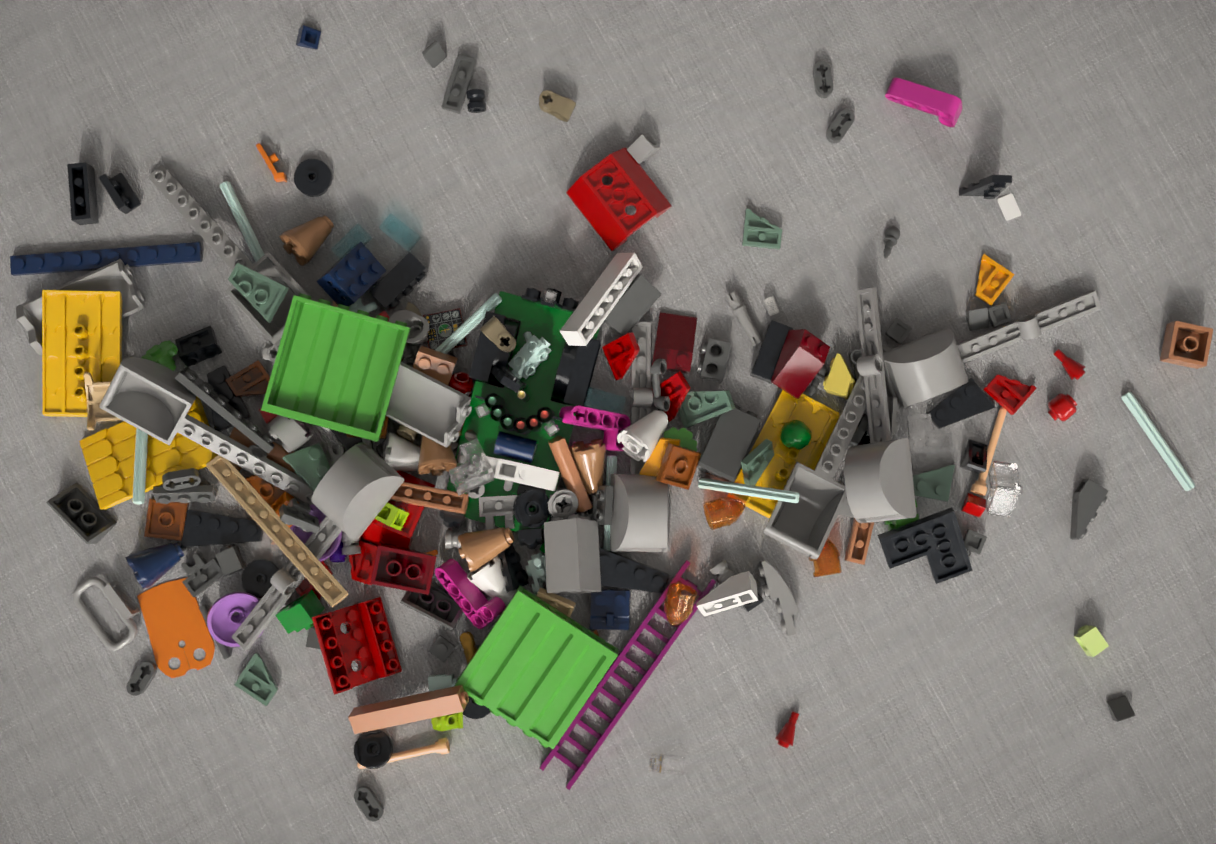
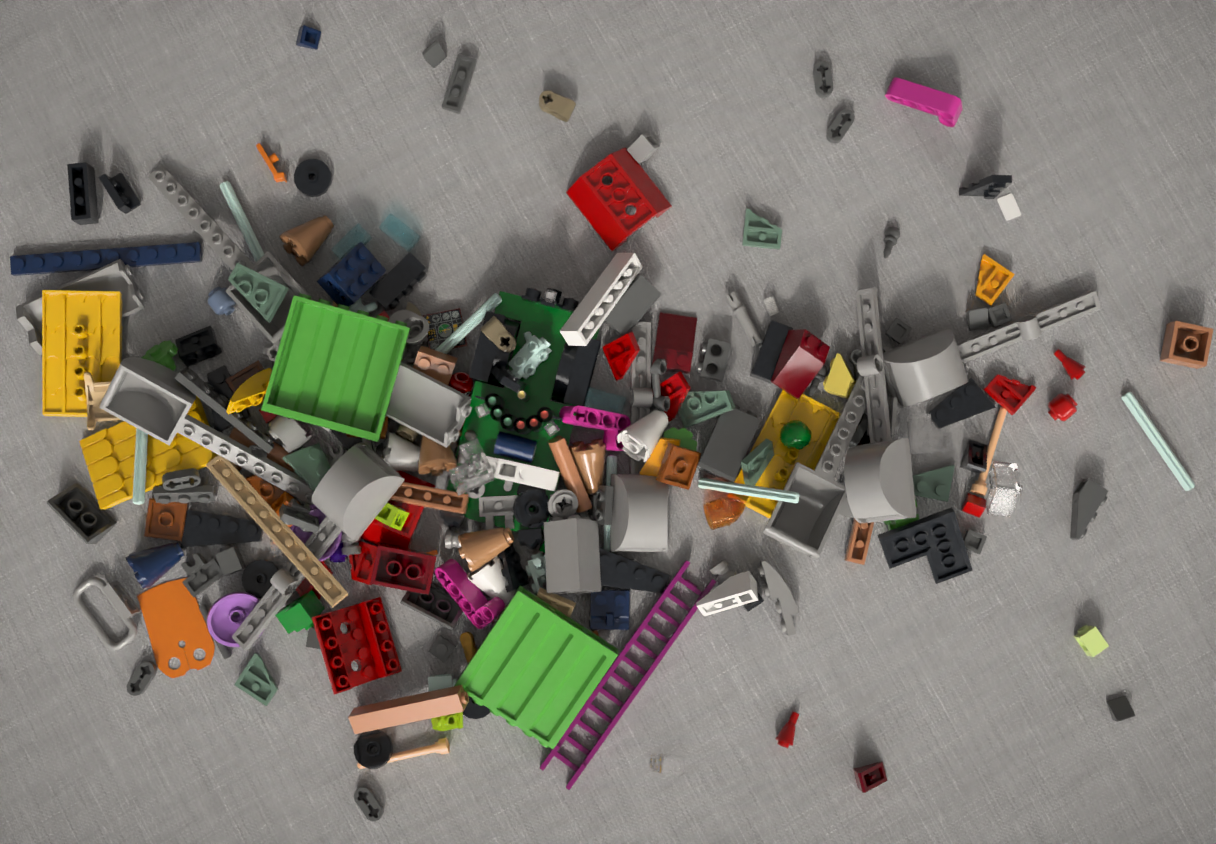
(221, 301): none -> sand blue head
(250, 392): none -> yellow slope
(476, 102): black wheel -> none
(677, 605): clear orange helmet -> none
(828, 561): clear orange helmet -> none
(870, 776): none -> dark red slope

